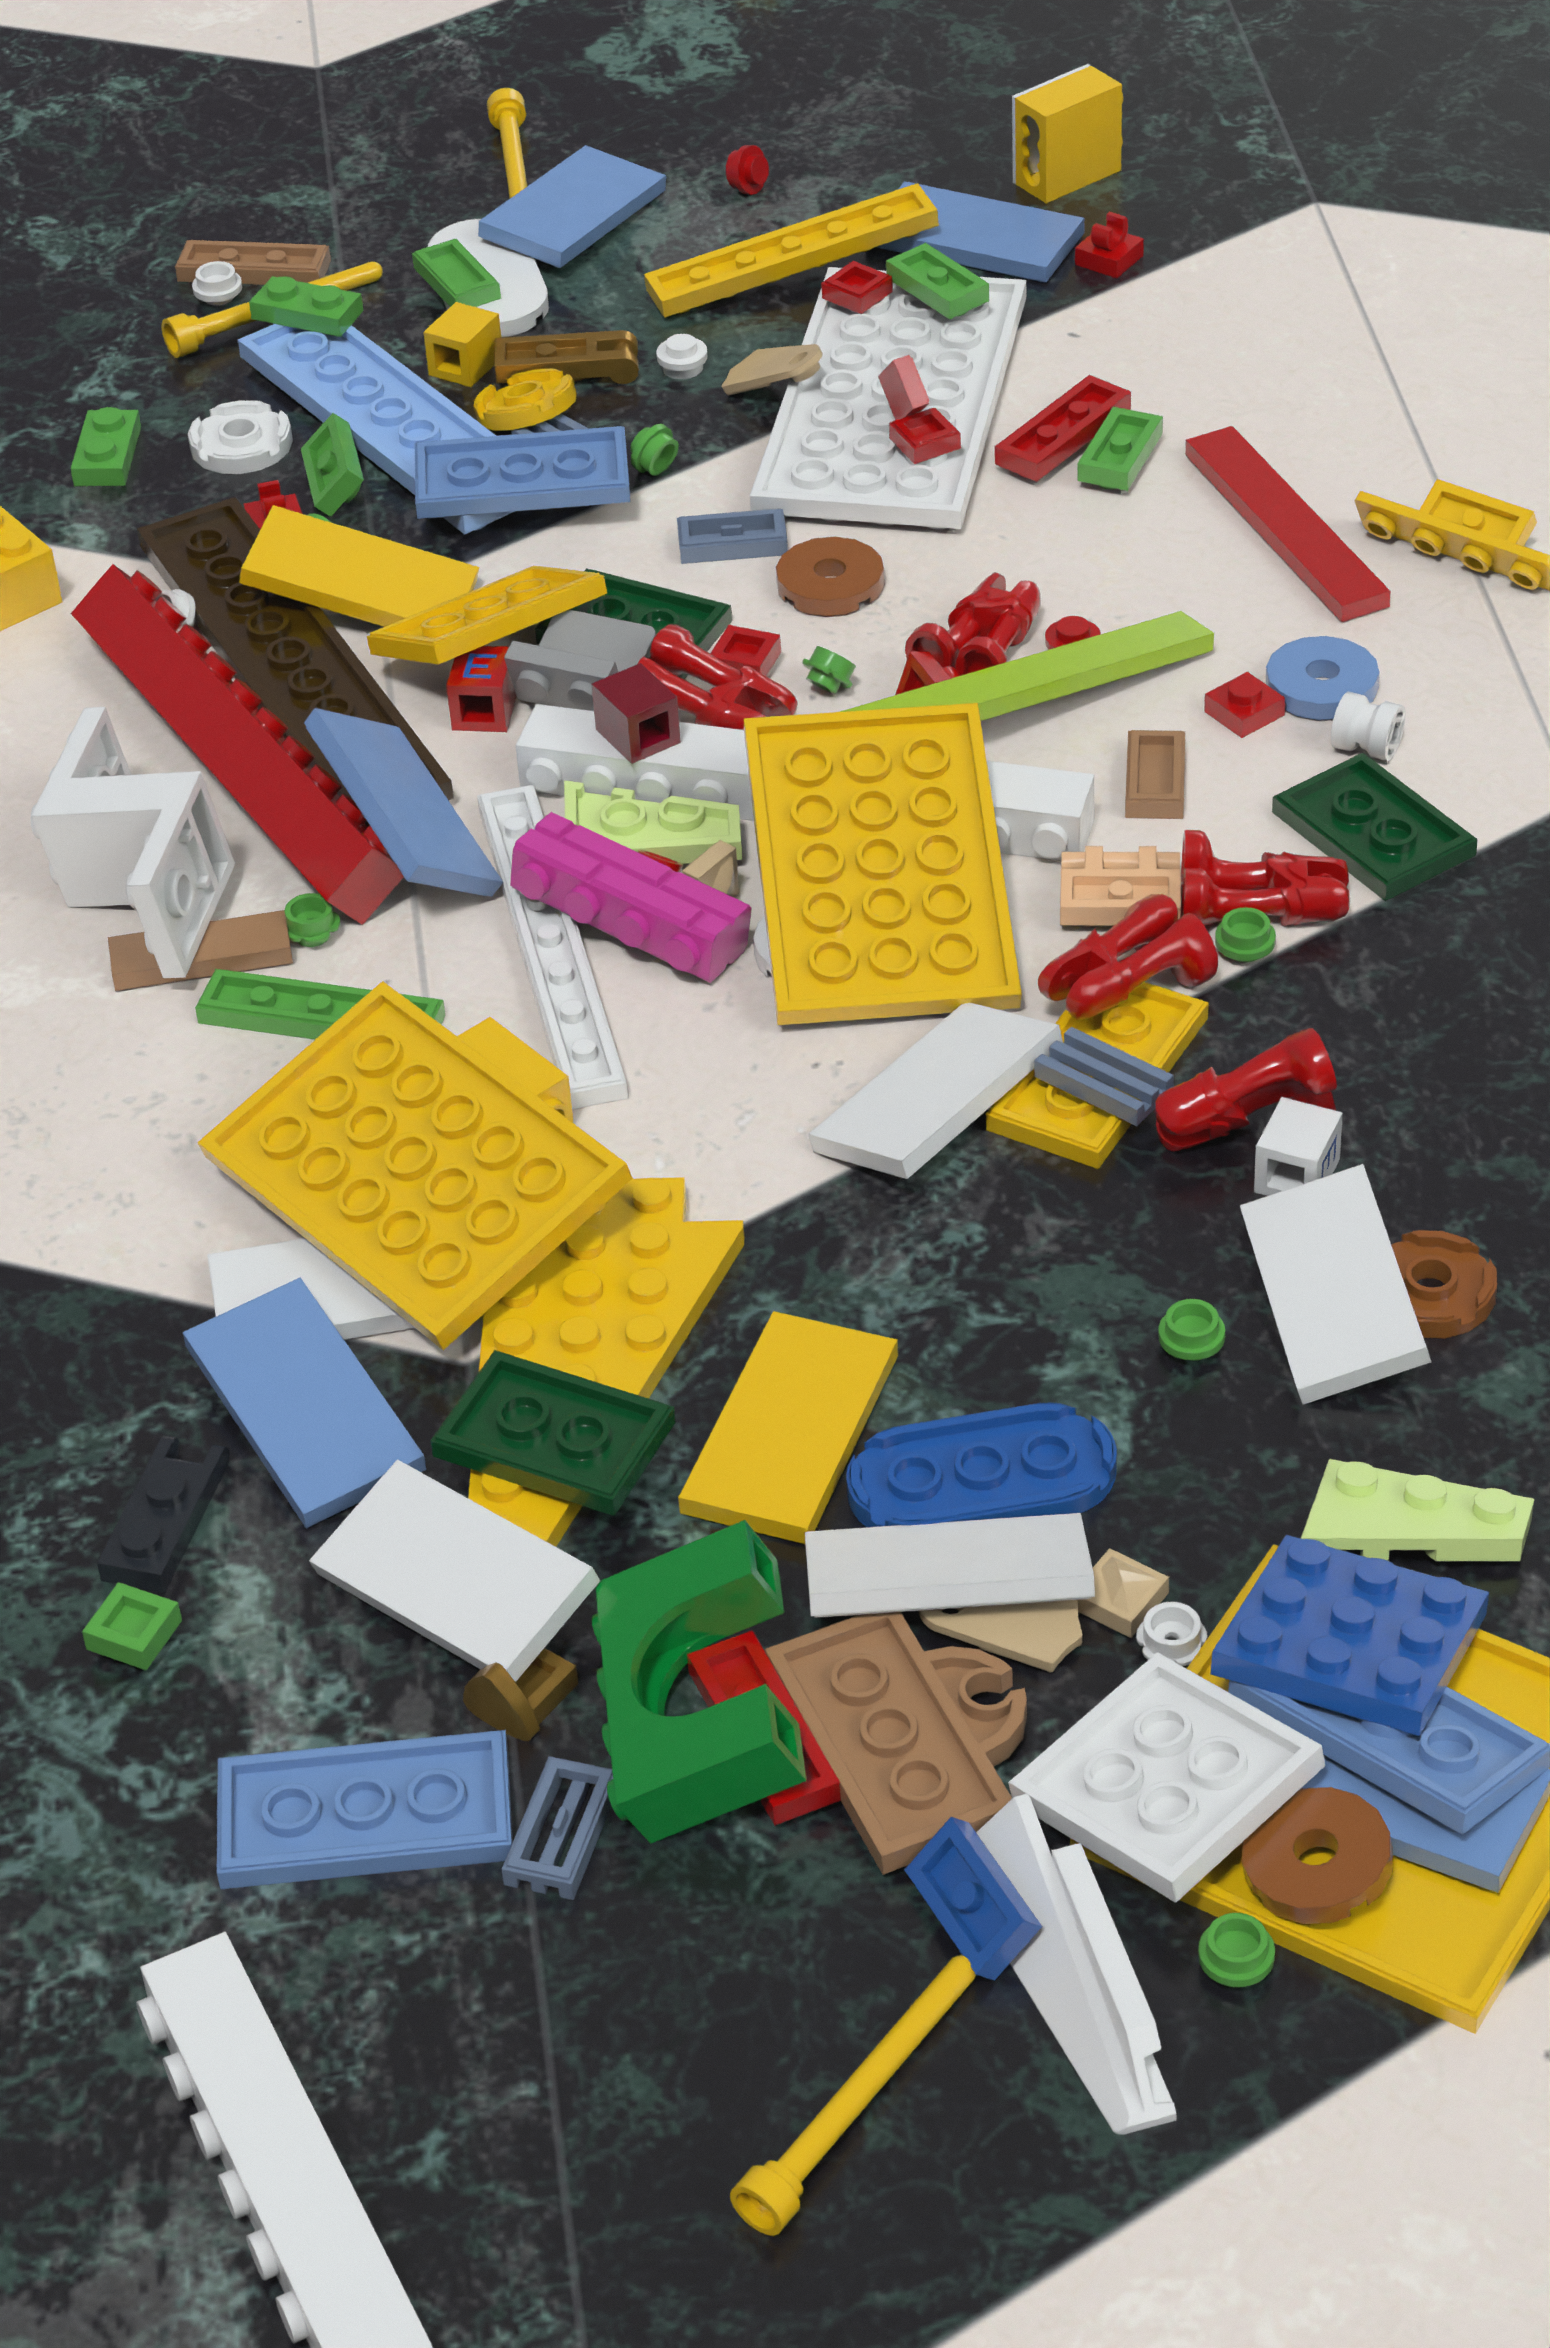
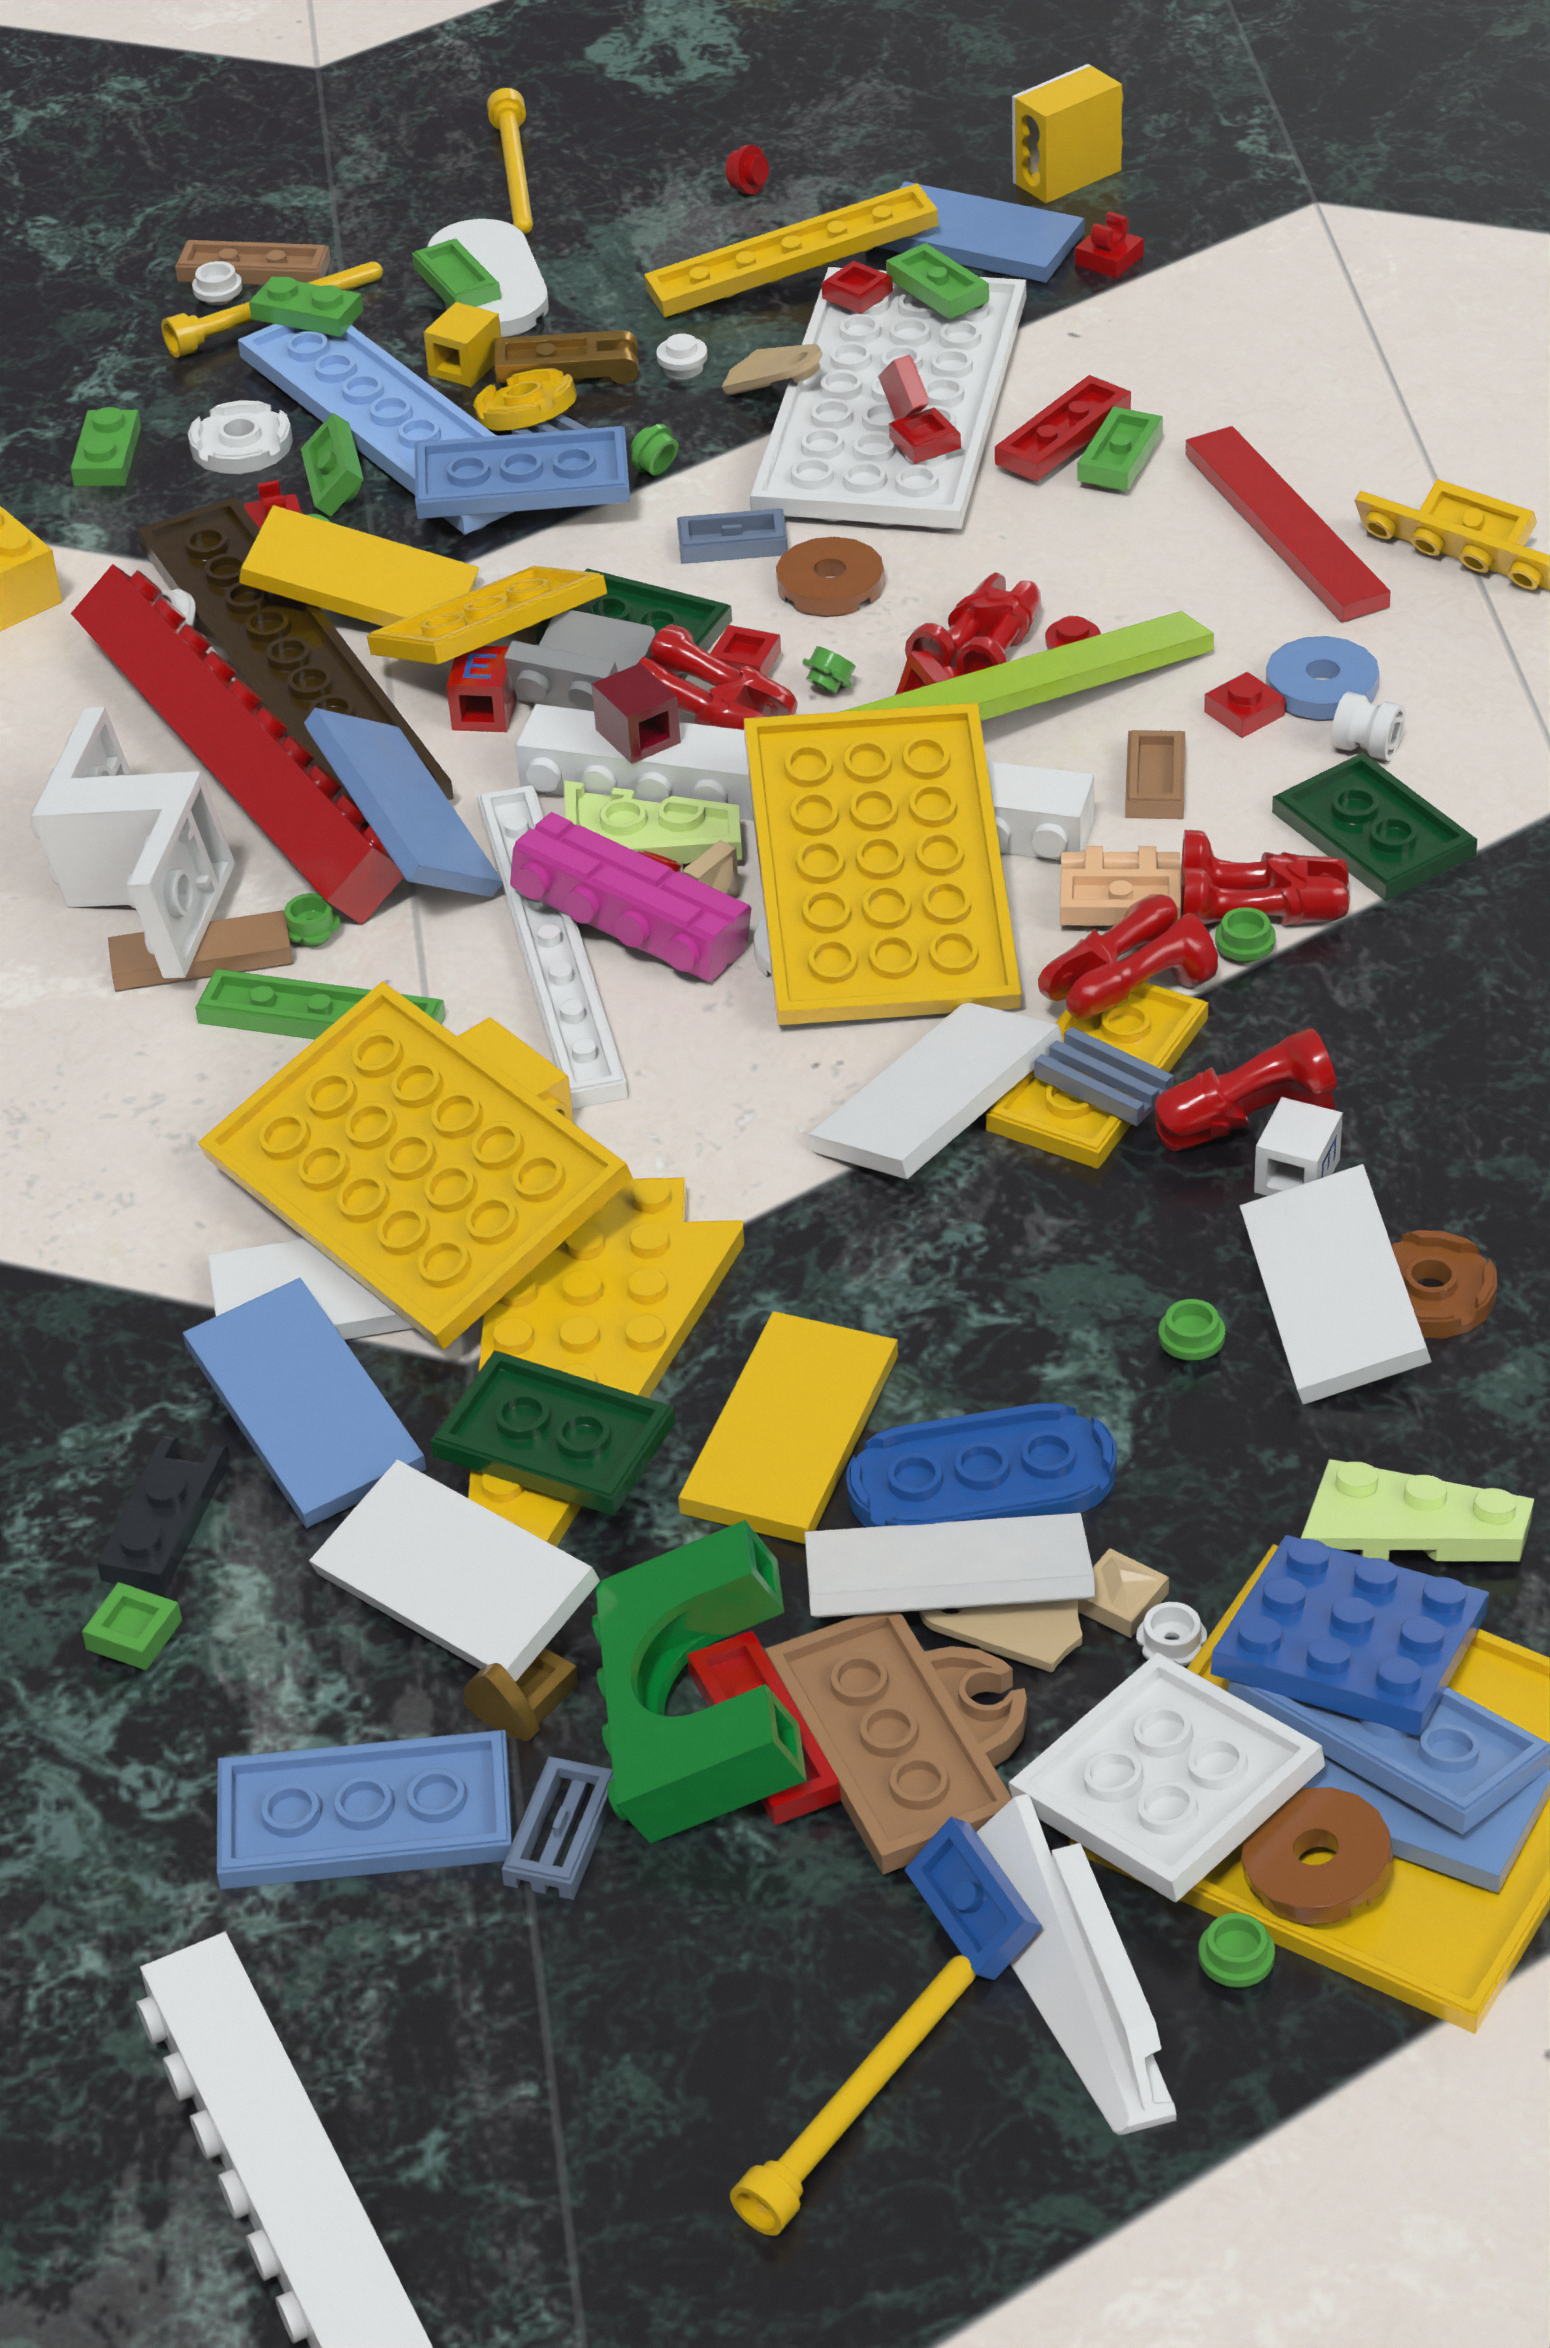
(571, 206): medium blue tile -> none

